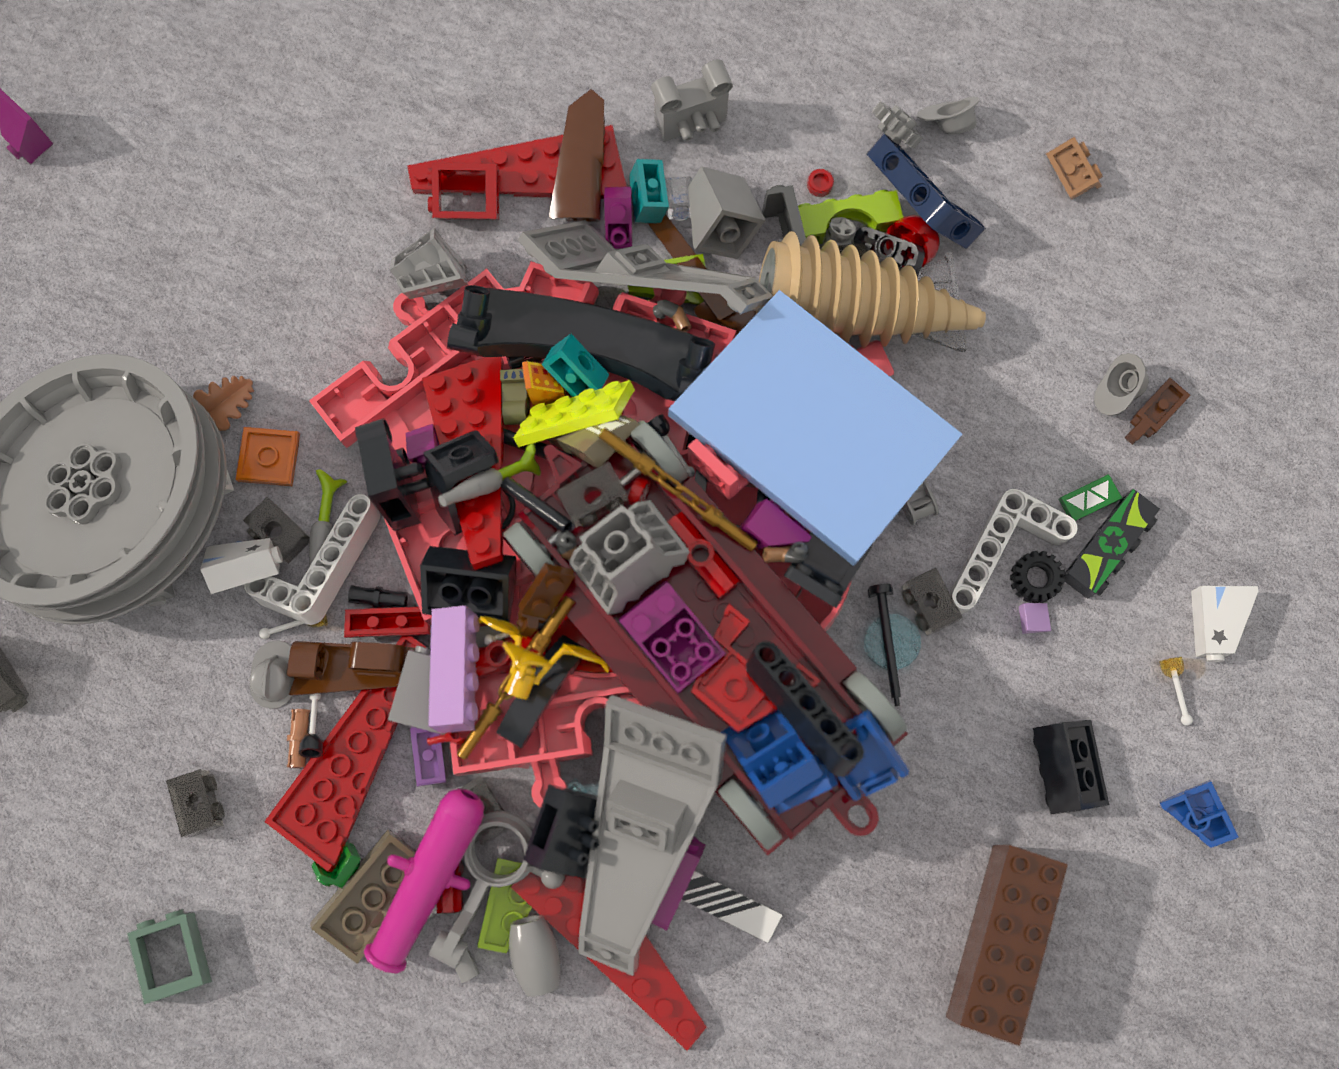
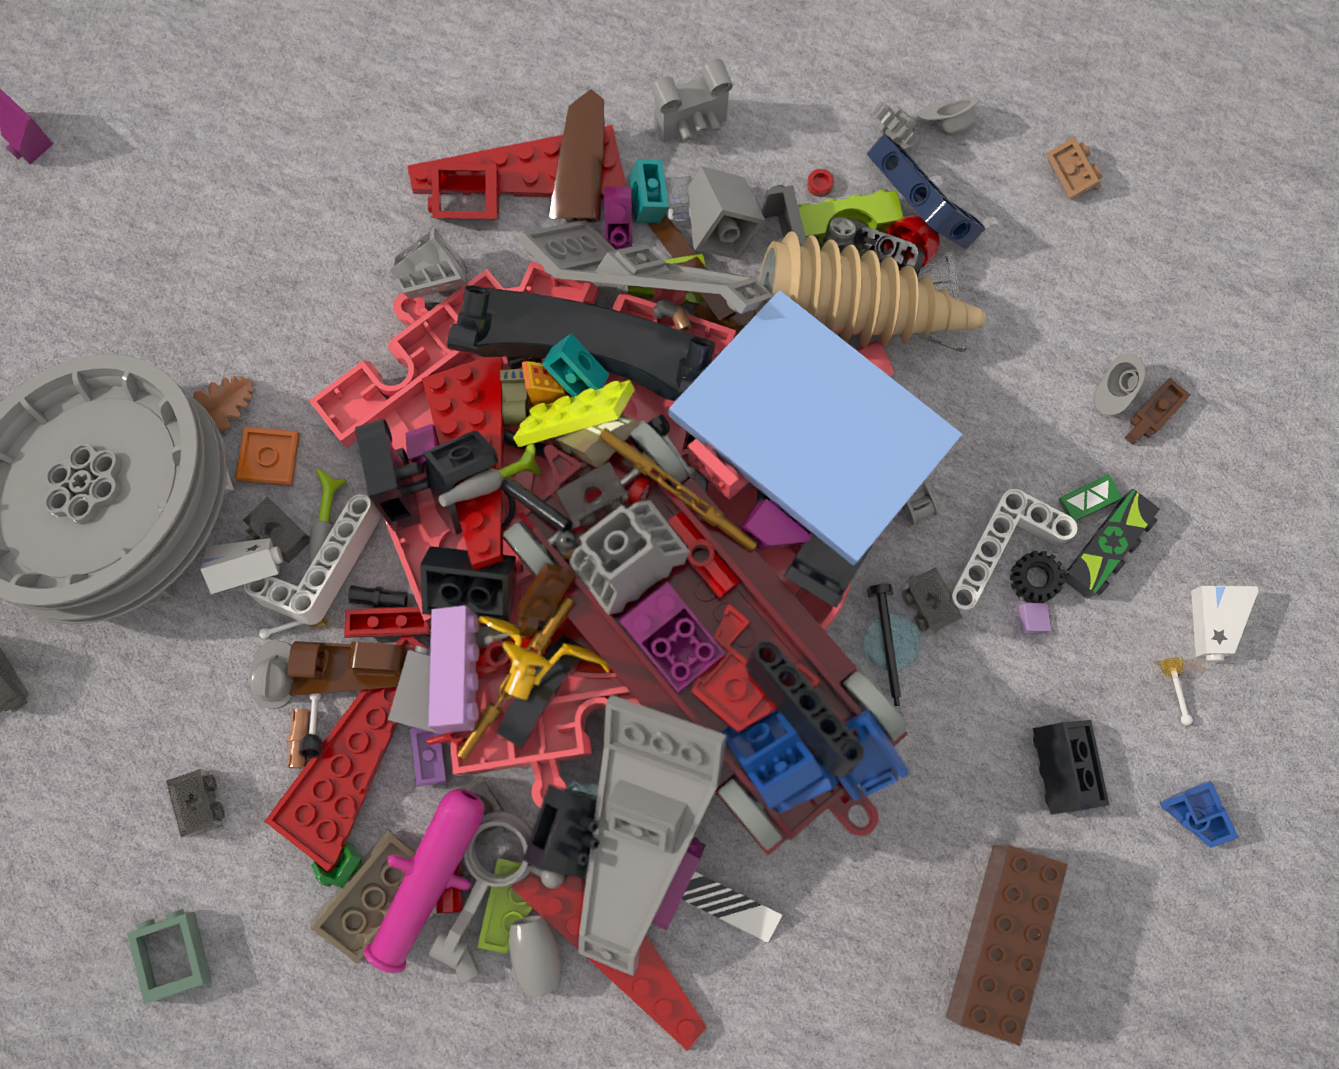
(792, 554): arm -> none

